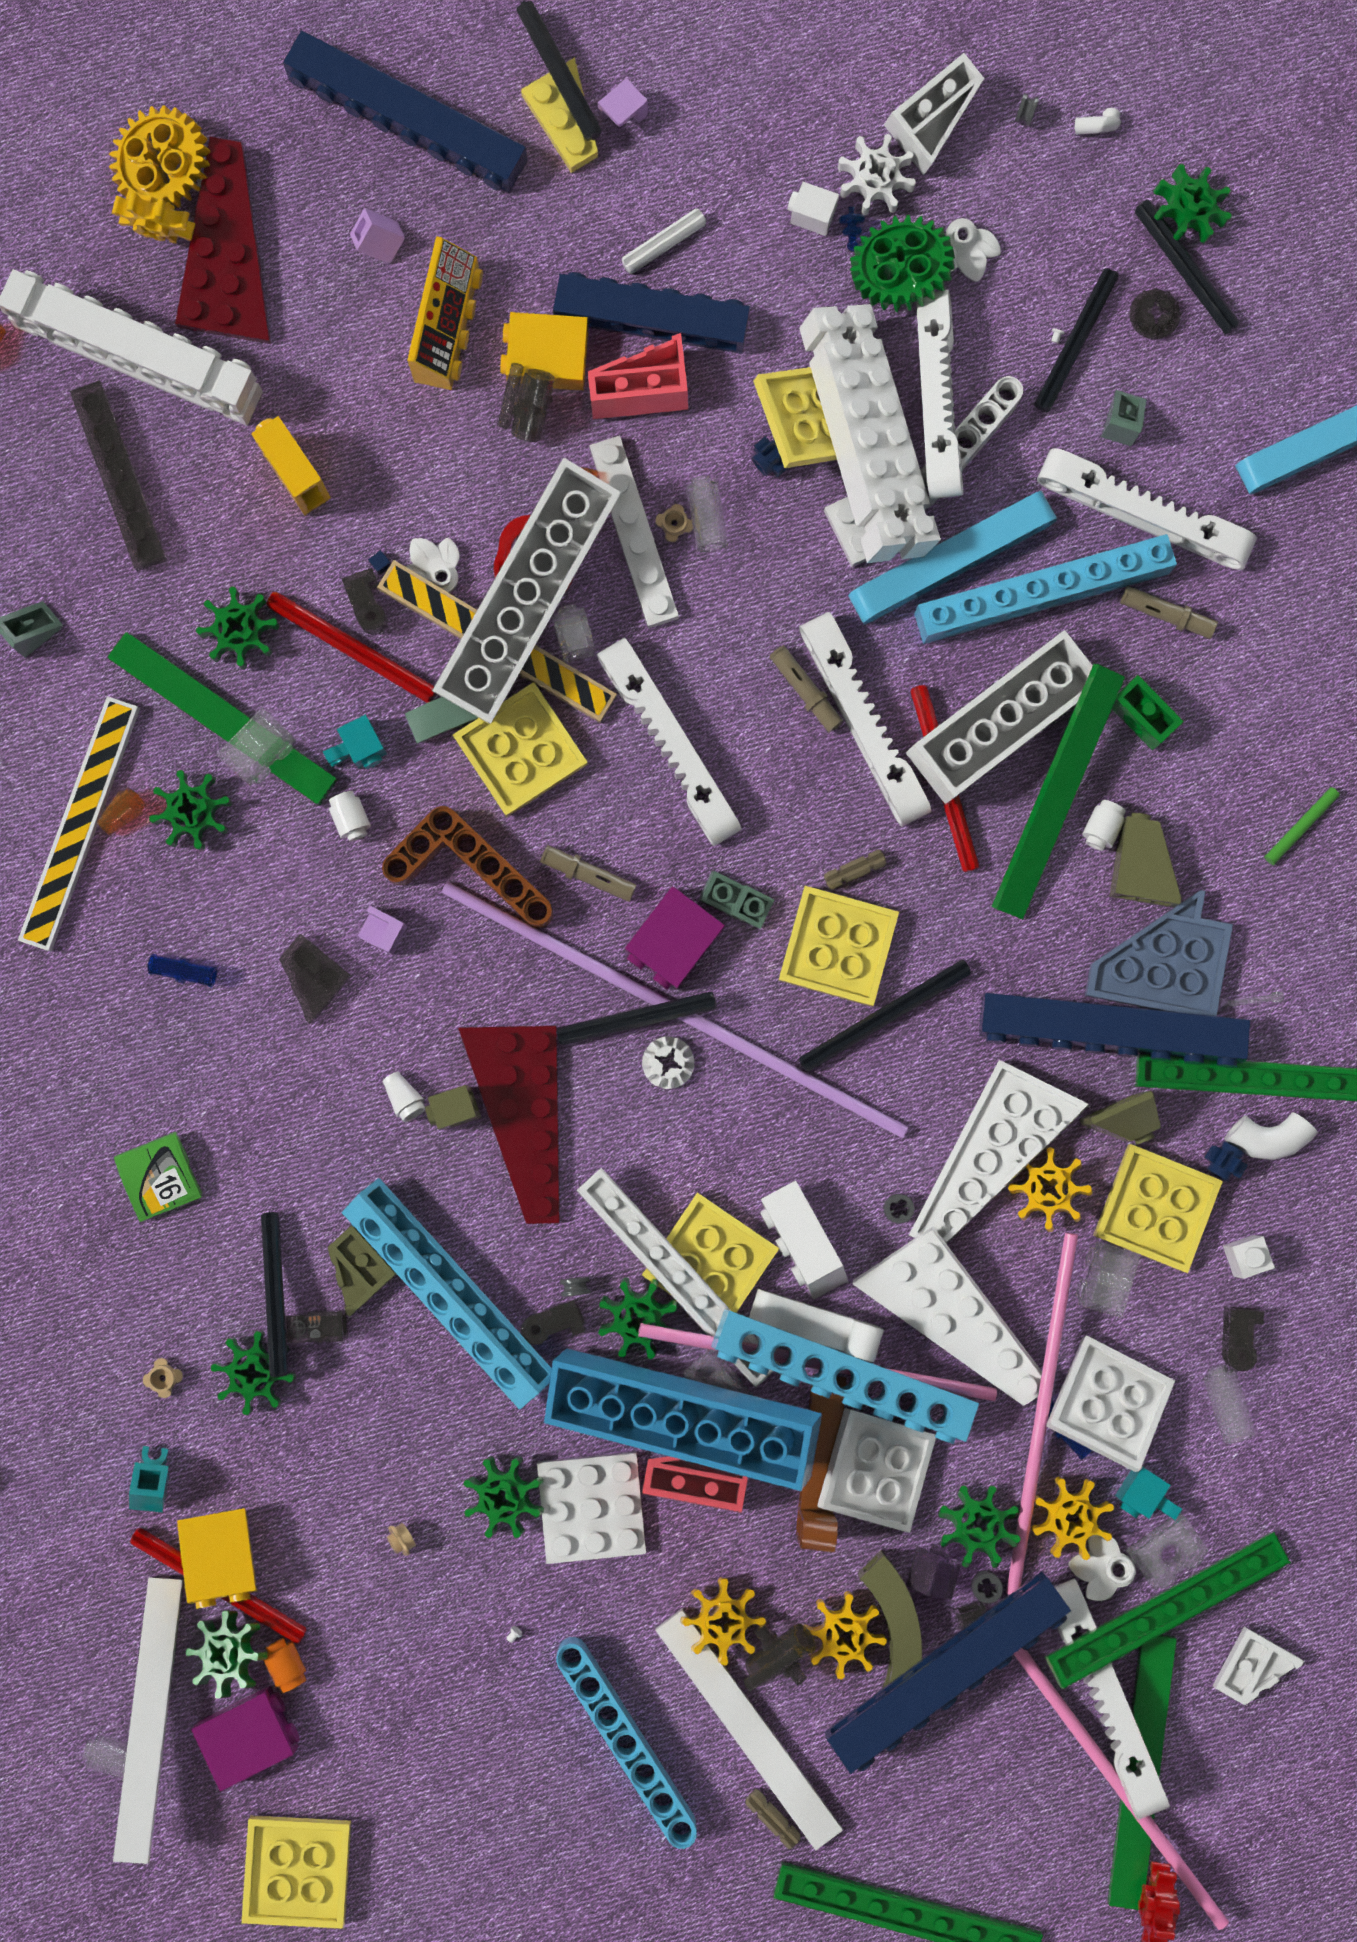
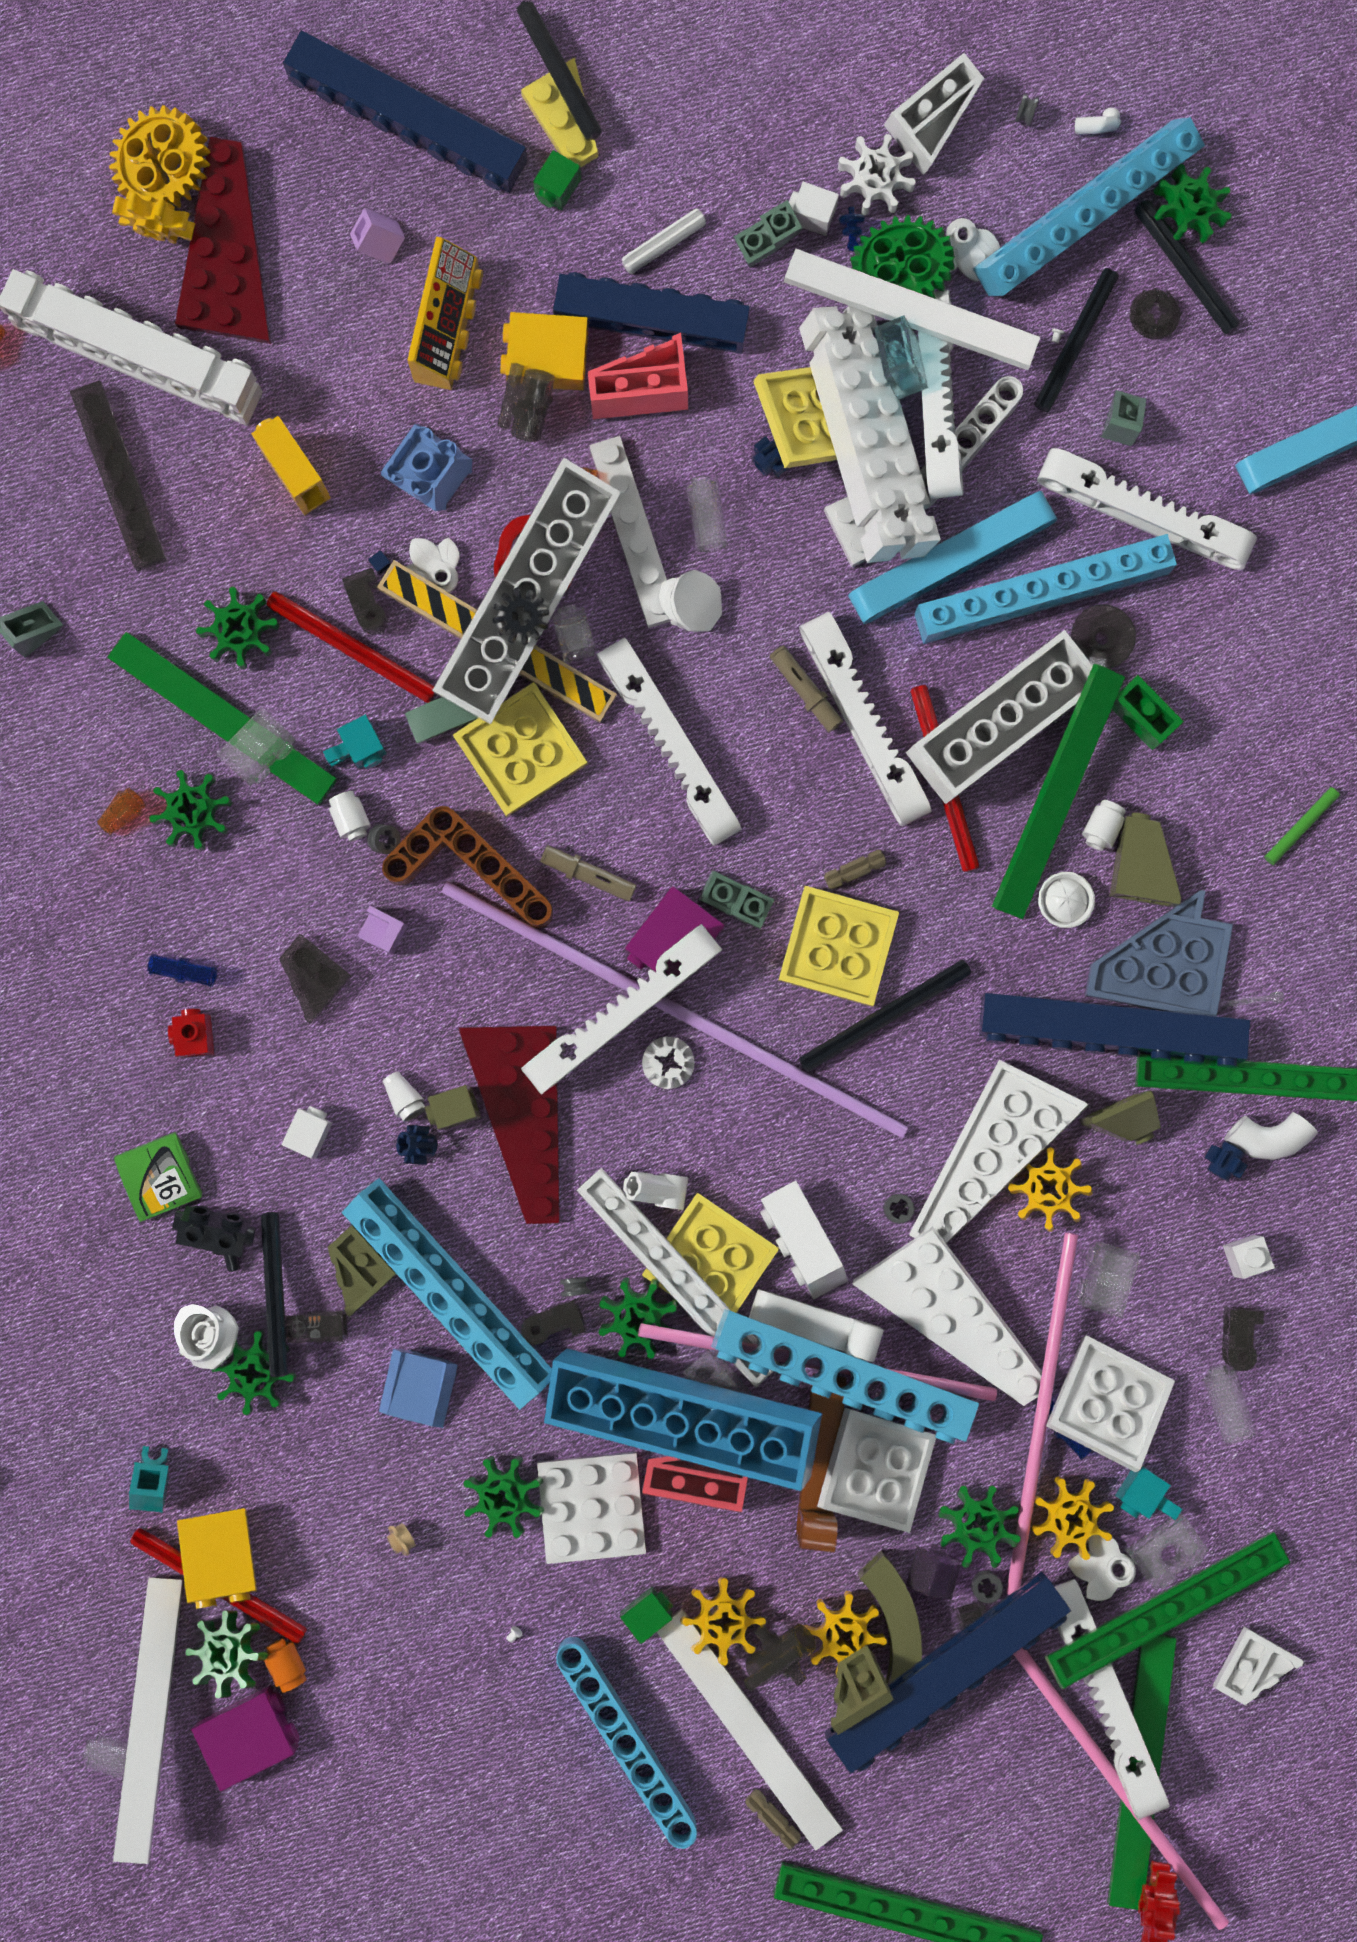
(79, 824): tile -> none
(153, 1380): tan plate -> none
(191, 1034): none -> red brick
(205, 1335): none -> white hat
(214, 1232): none -> black brick
(296, 1872): light yellow plate -> none
(307, 1132): none -> white brick
(387, 830): none -> dark grey bush
(416, 1144): none -> dark blue gear
(418, 1387): none -> medium blue slope
(427, 467): none -> medium blue slope
(514, 625): none -> black gear
(550, 1064): none -> white gear
(556, 181): none -> green brick
(623, 104): lavender panel -> none
(636, 1018): black axle -> none
(647, 1614): none -> green brick
(660, 1189): none -> white piece
(675, 513): tan plate -> none
(691, 601): none -> white hat
(769, 234): none -> sand green slope
(859, 1689): none -> olive wing
(901, 357): none -> clear light blue brick
(921, 311): none -> white tile
(1066, 899): none -> white hat
(1089, 206): none -> medium azure brick
(1112, 624): none -> clear smoke dish
(1158, 1208): light yellow plate -> none
(1180, 617): dark tan pin -> none

